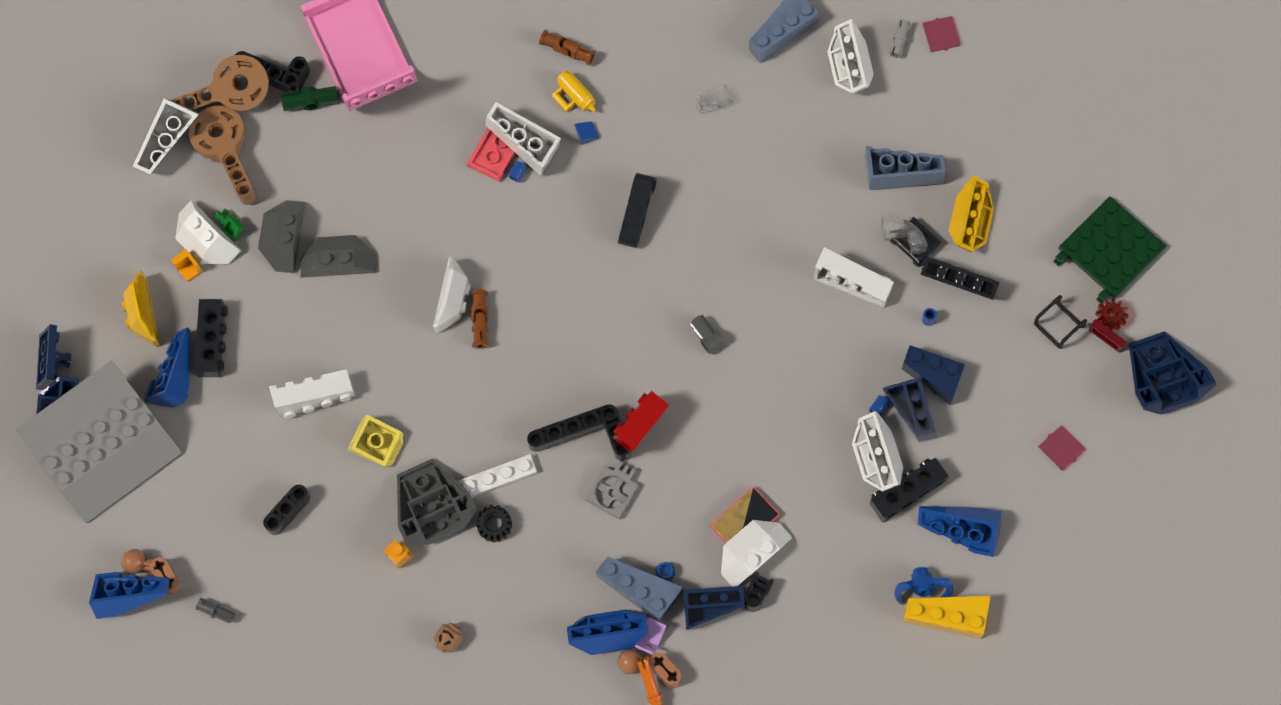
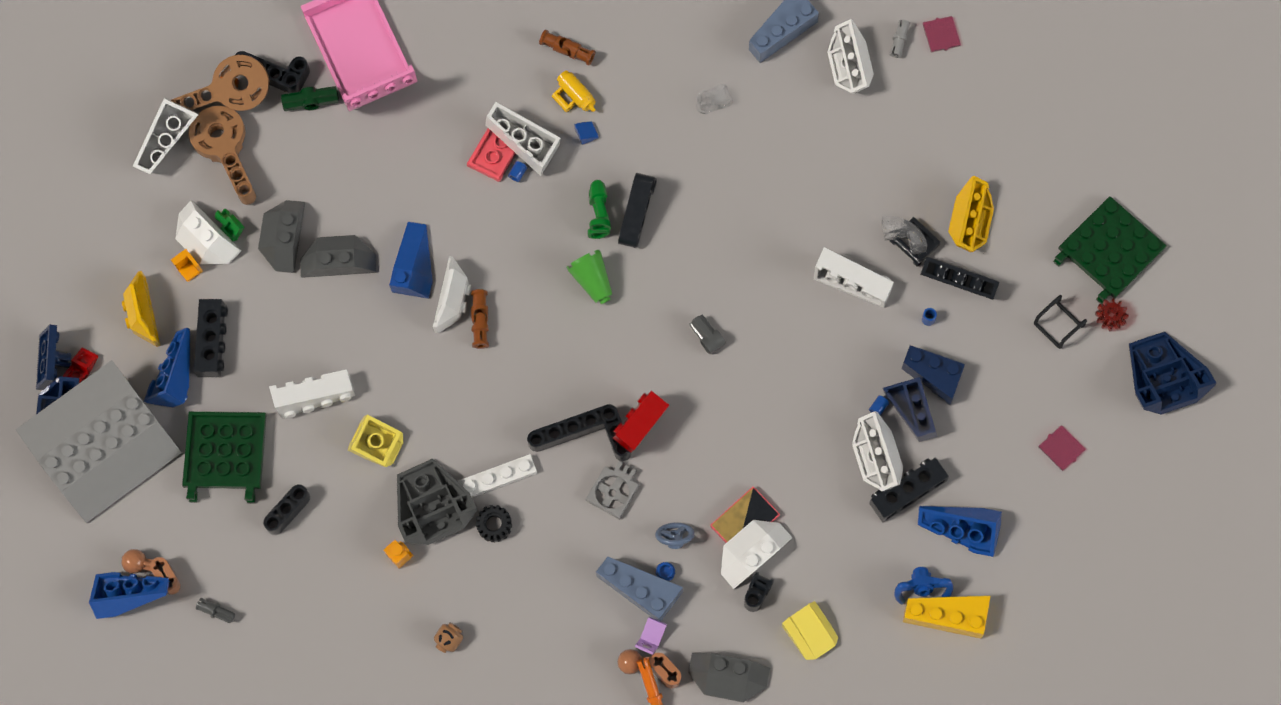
(81, 364): none -> red slope
(224, 452): none -> dark green plate
(413, 264): none -> blue wedge
(592, 276): none -> bright green cone
(600, 226): none -> green piece
(607, 631): blue wedge -> none
(674, 537): none -> sand blue piece
(710, 603): dark blue wedge -> none
(728, 676): none -> dark grey wedge
(810, 631): none -> light yellow slope
(902, 168): sand blue wedge -> none
(1107, 336): dark red tile -> none

